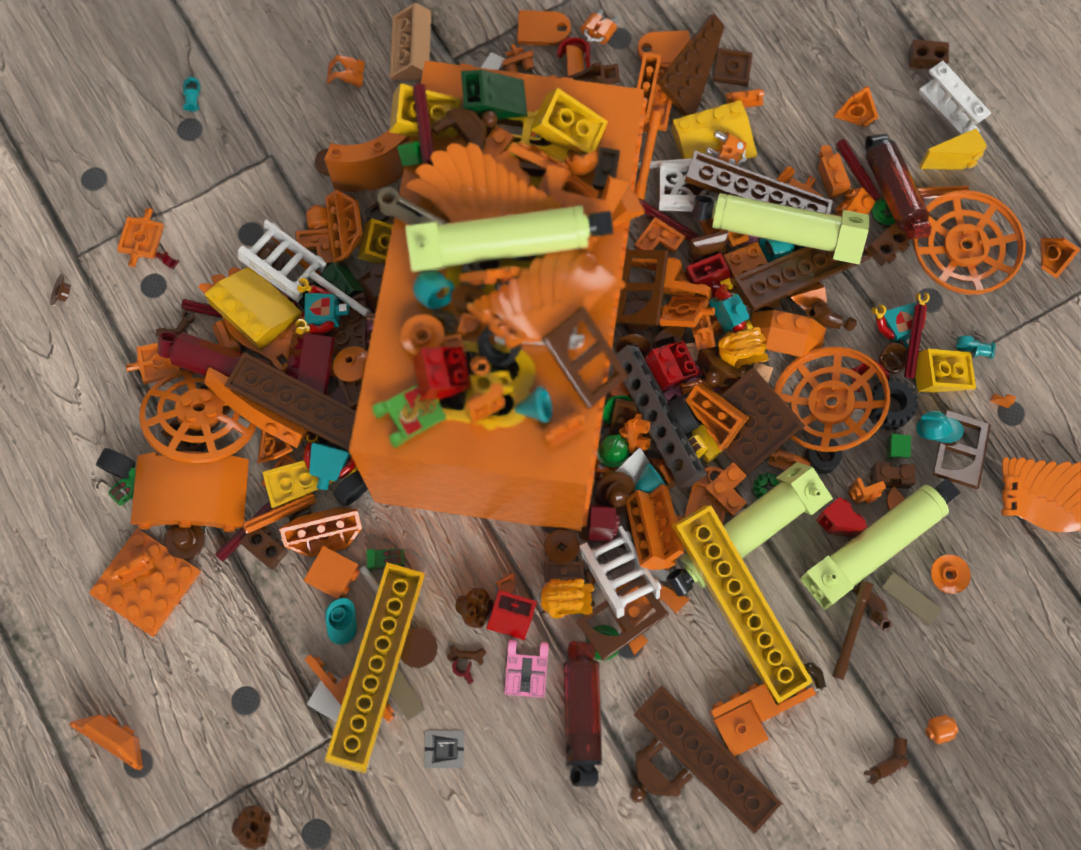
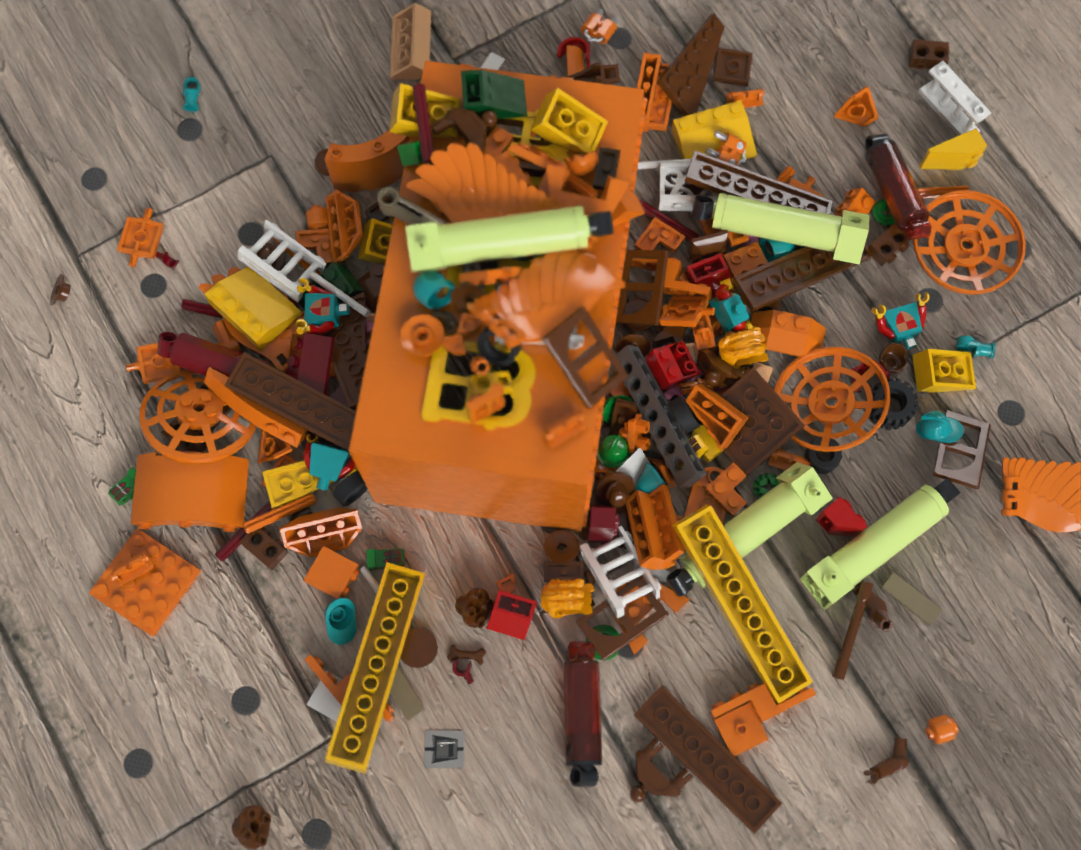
(112, 737): orange wedge -> none
(115, 463): black tyre -> none
(181, 327): reddish brown arm -> none
(185, 542): reddish brown plate -> none
(350, 371): orange dish -> none
(353, 70): orange piece -> none
(409, 414): bright green flag -> none
(441, 372): red slope -> none
(524, 58): orange hips -> none
(526, 673): bright pink flag -> none
(536, 405): teal hat -> none
(541, 28): orange tile -> none
(653, 126): orange piece -> none
(664, 43): orange tile -> none
(807, 297): orange slope -> none
(817, 673): dark brown arm -> none
(828, 318): reddish brown arm -> none
(833, 173): orange brick -> none
(857, 169): dark red axle -> none
(861, 494): orange bracket -> none
(894, 498): orange tile -> none
(898, 446): green panel -> none
(904, 473): reddish brown brick -> none
(914, 341): dark red axle -> none
(957, 568): orange dish -> none
(1003, 401): orange tile -> none
(1057, 254): orange slope -> none

